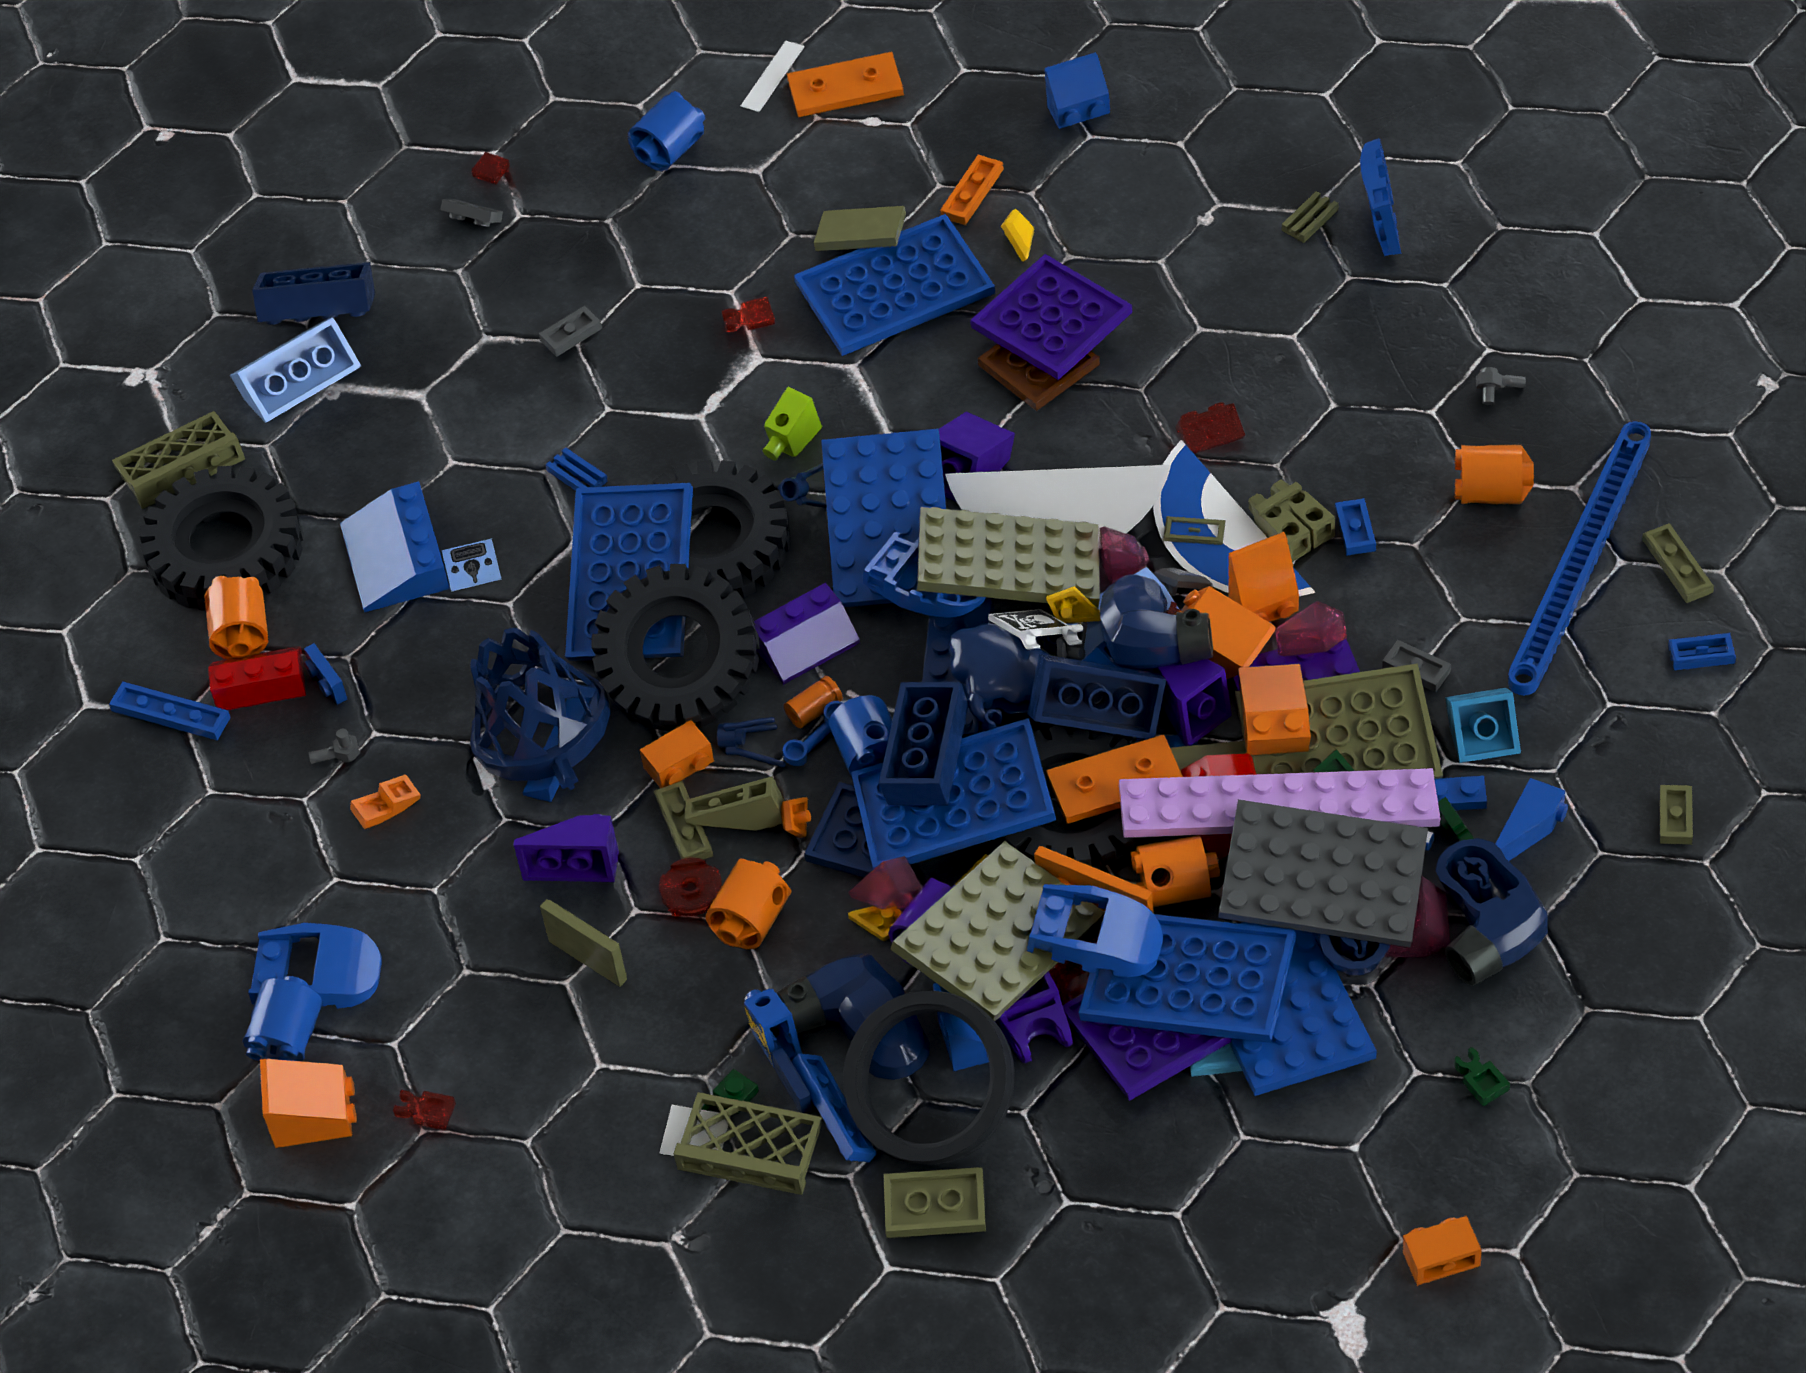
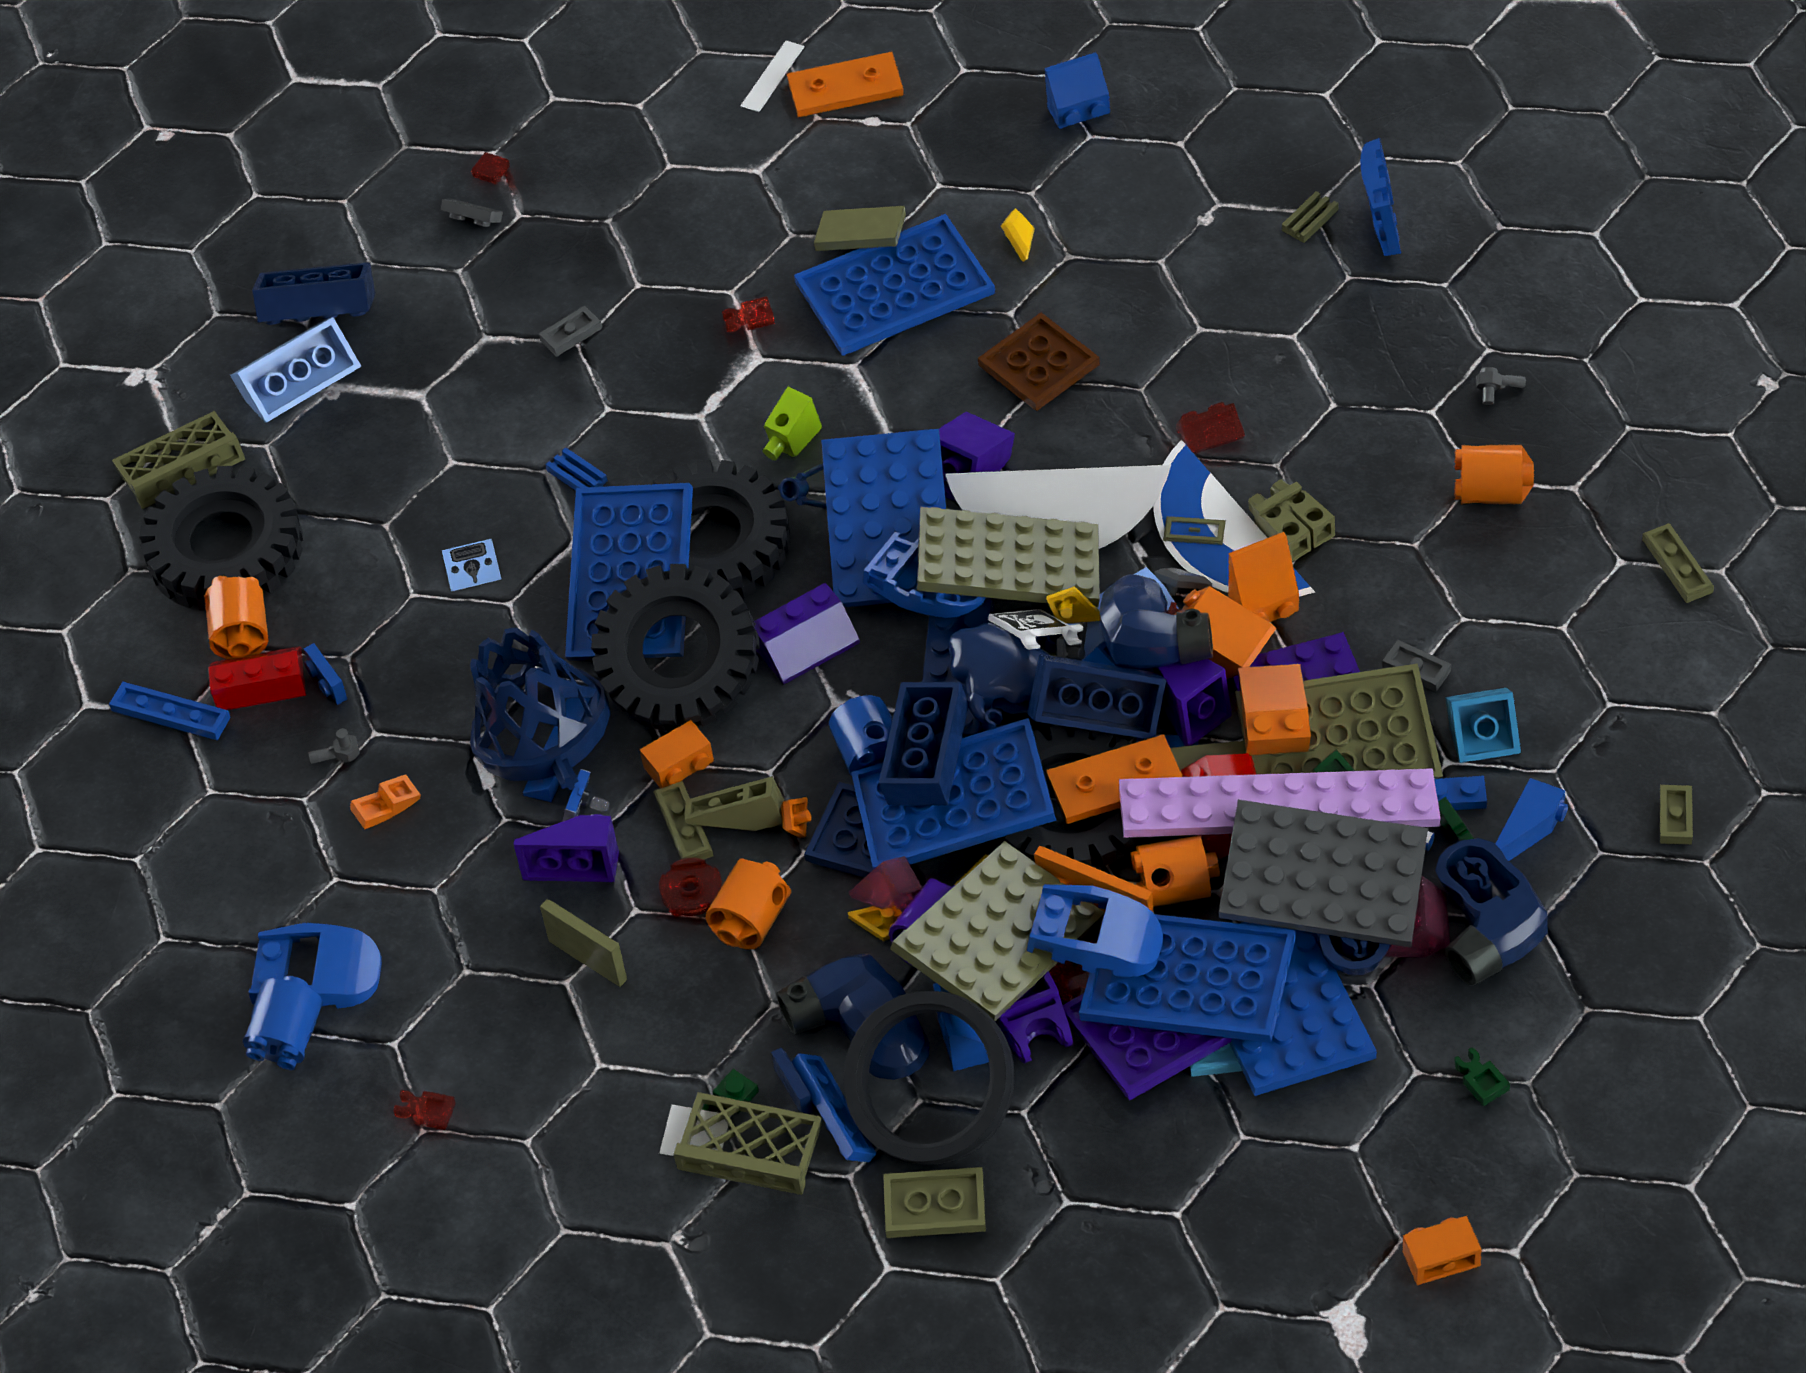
(306, 1101): orange slope -> none
(394, 549): slope -> none
(579, 798): none -> piece
(666, 132): blue cylinder -> none
(734, 734): dark blue plant -> none
(768, 1011): blue torso -> none
(796, 751): blue bar -> none
(812, 701): orange piece -> none
(972, 189): orange plate -> none
(1051, 316): dark purple plate -> none
(1121, 554): clear pink slope -> none
(1311, 631): clear pink slope -> none
(1355, 527): blue plate -> none
(1579, 559): blue gear -> none
(1702, 655): blue tile -> none

